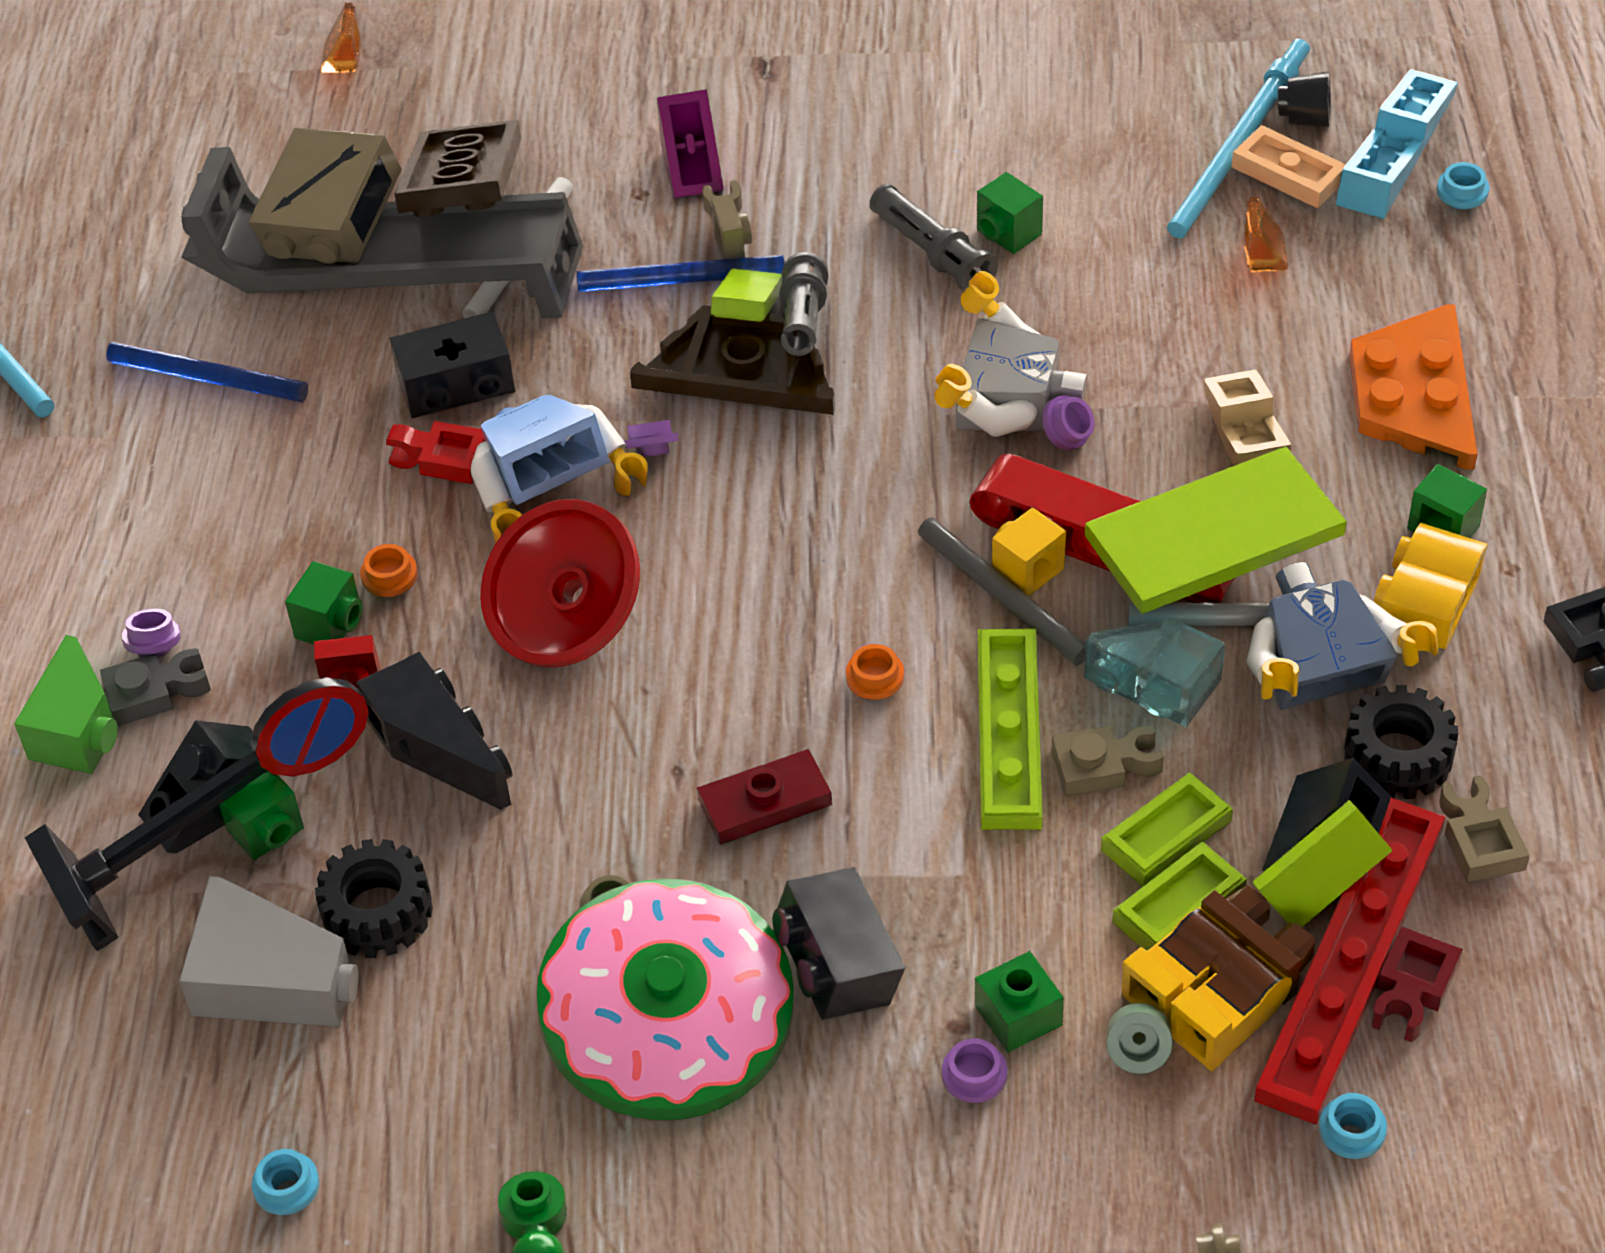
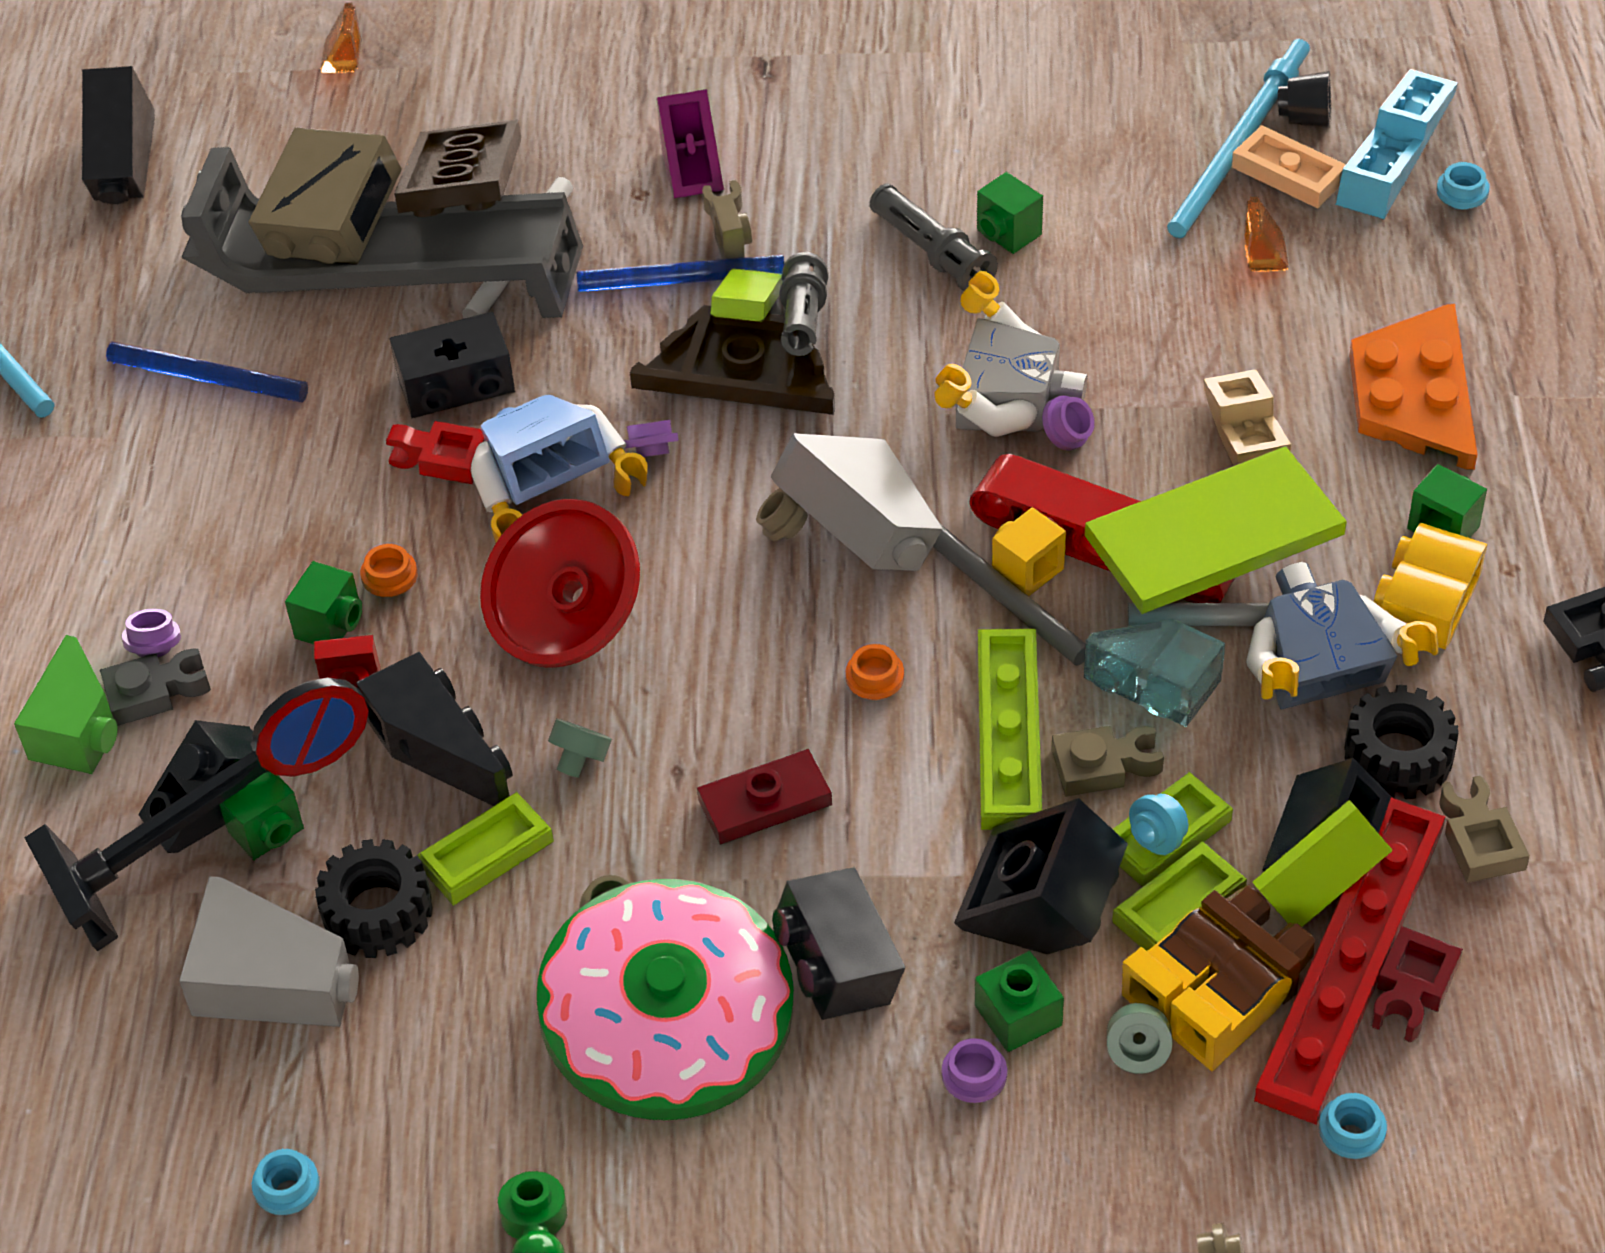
(115, 134): none -> black slope
(485, 848): none -> lime tile
(577, 745): none -> sand green tile
(780, 516): none -> dark tan plate
(860, 498): none -> light grey slope
(1044, 879): none -> black slope
(1158, 823): none -> medium azure plate

